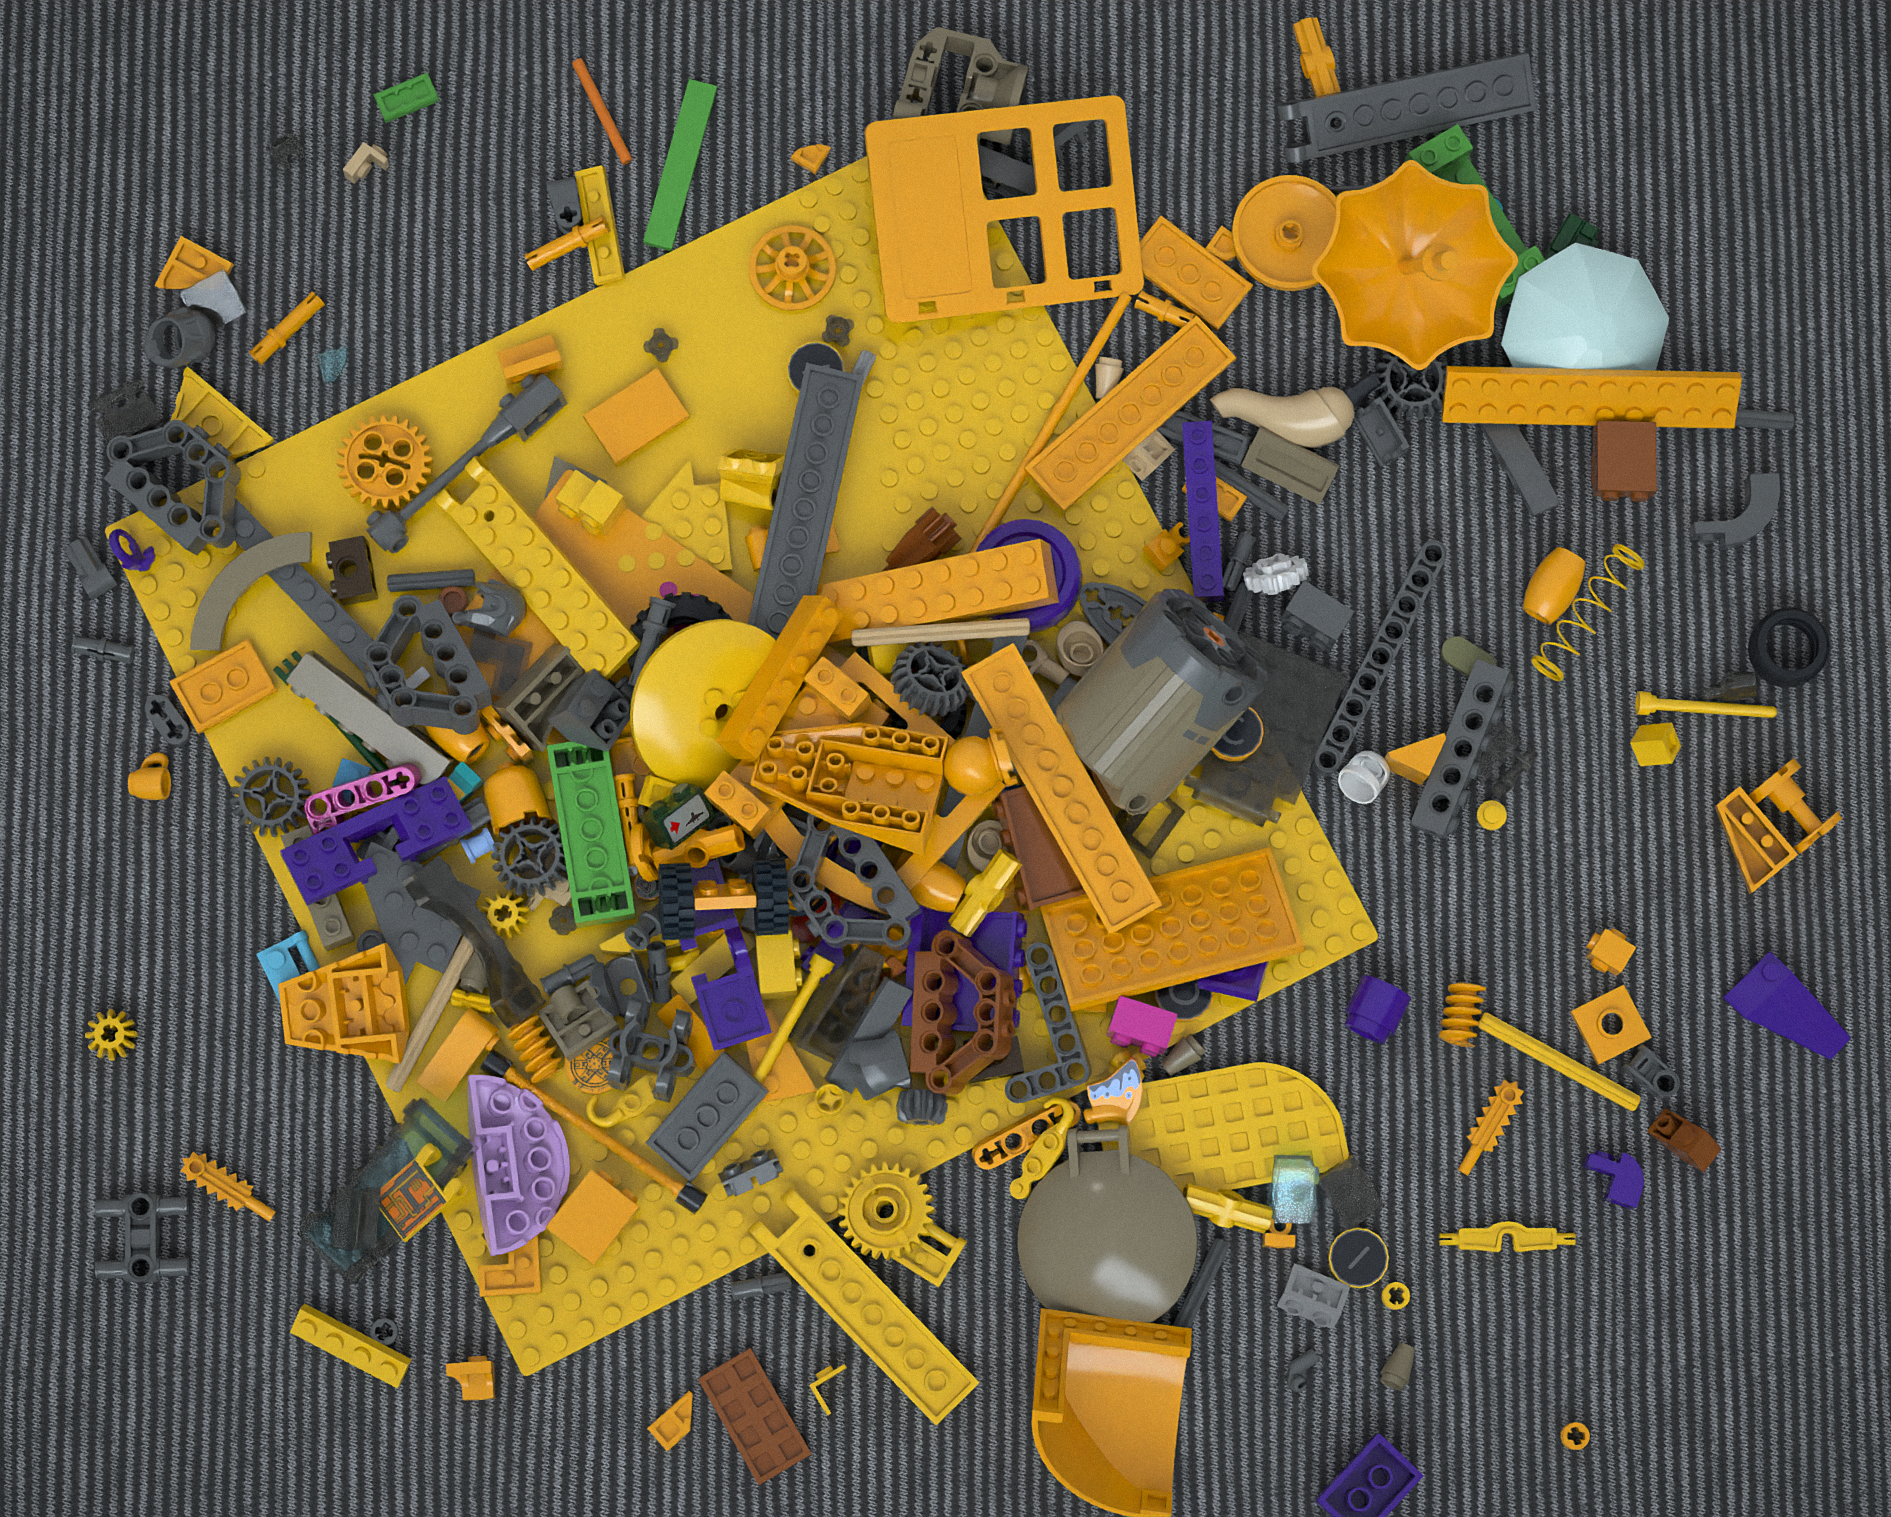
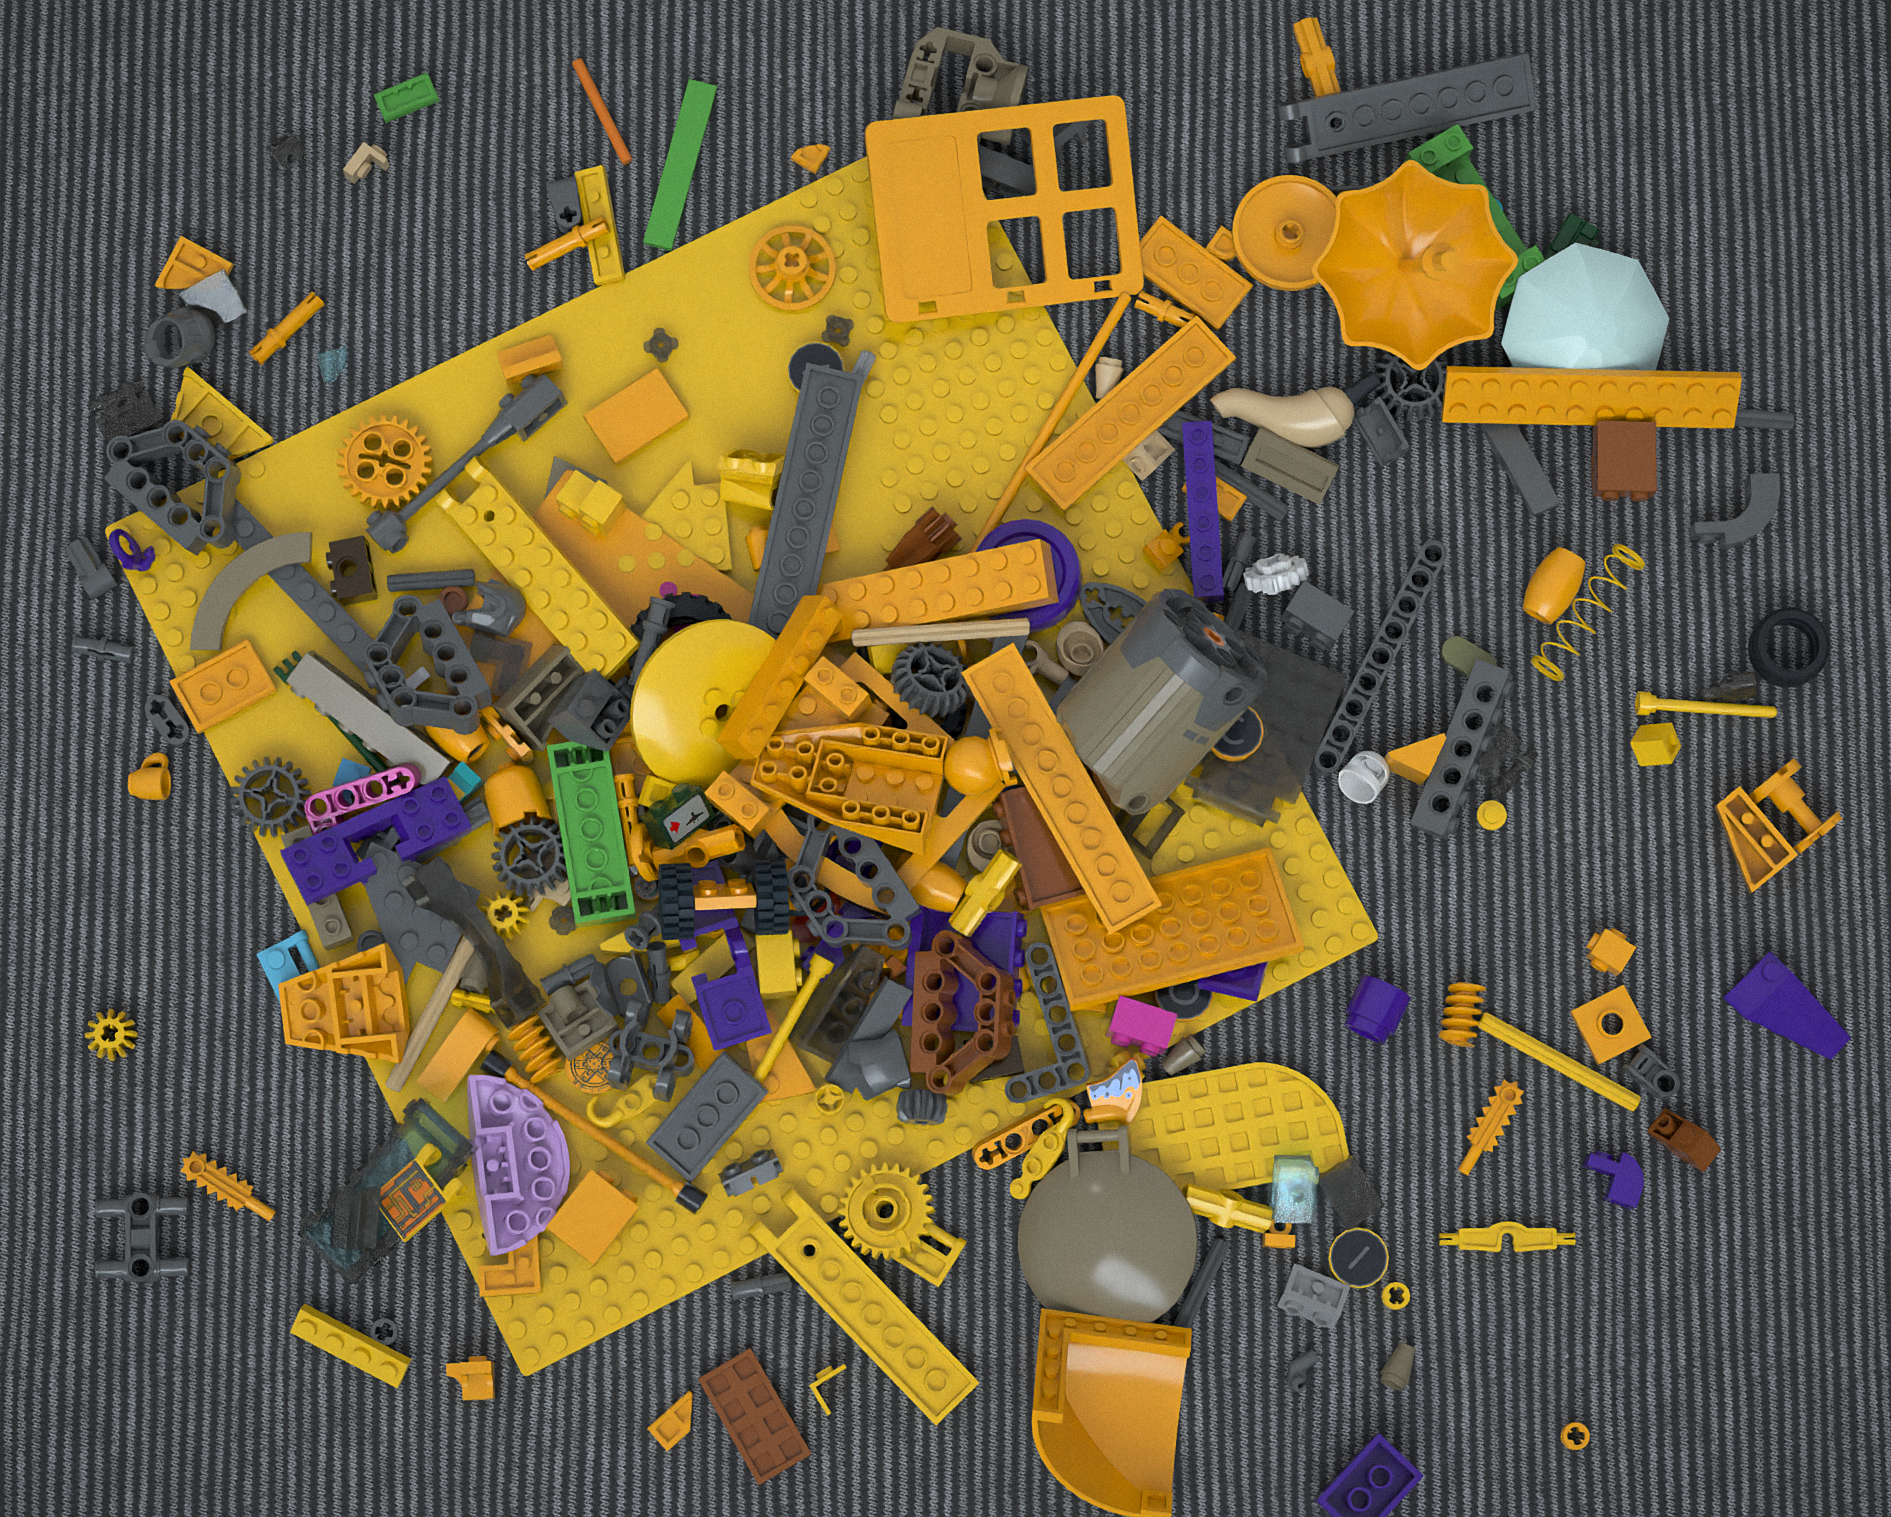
(478, 845): light blue bush -> none

